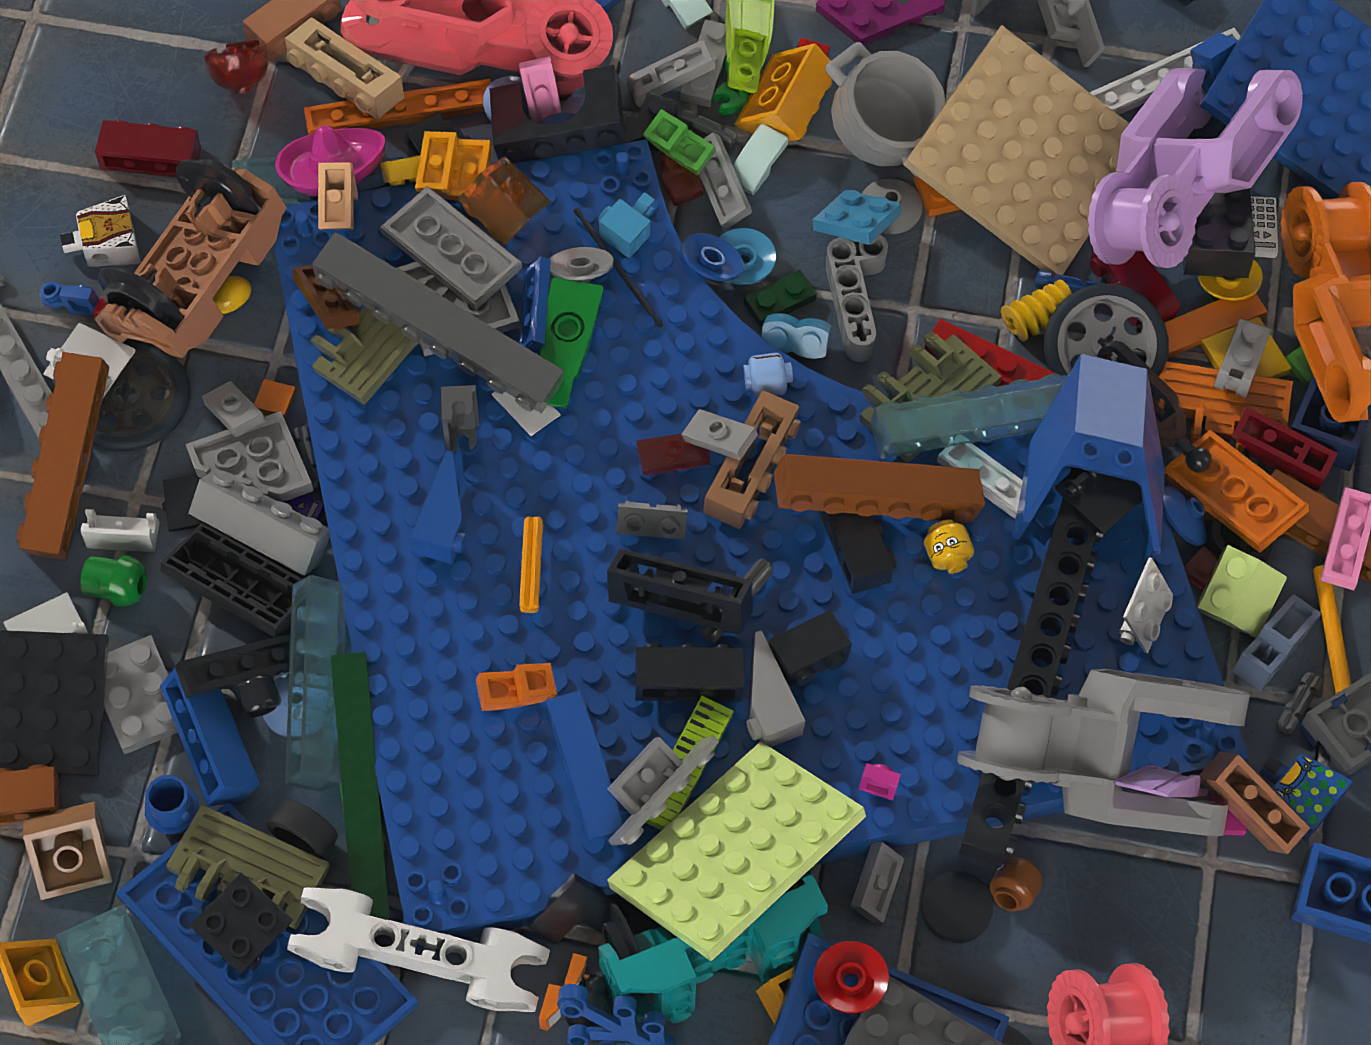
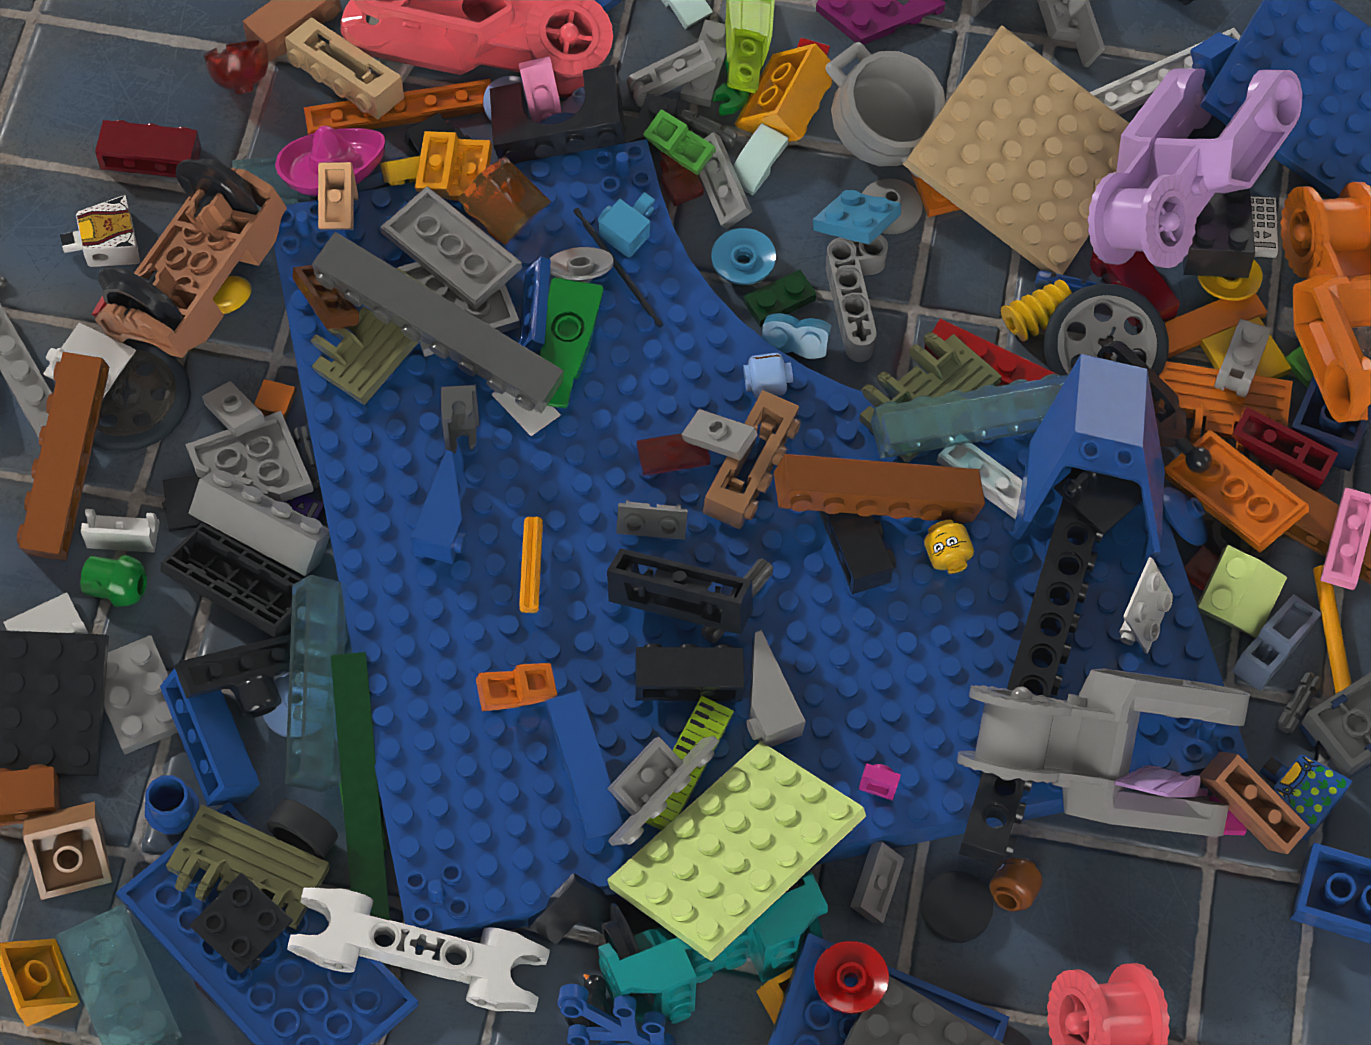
(78, 300): blue plate -> none
(550, 1011): orange slope -> none
(712, 257): blue dish -> none
(811, 649): black brick -> none

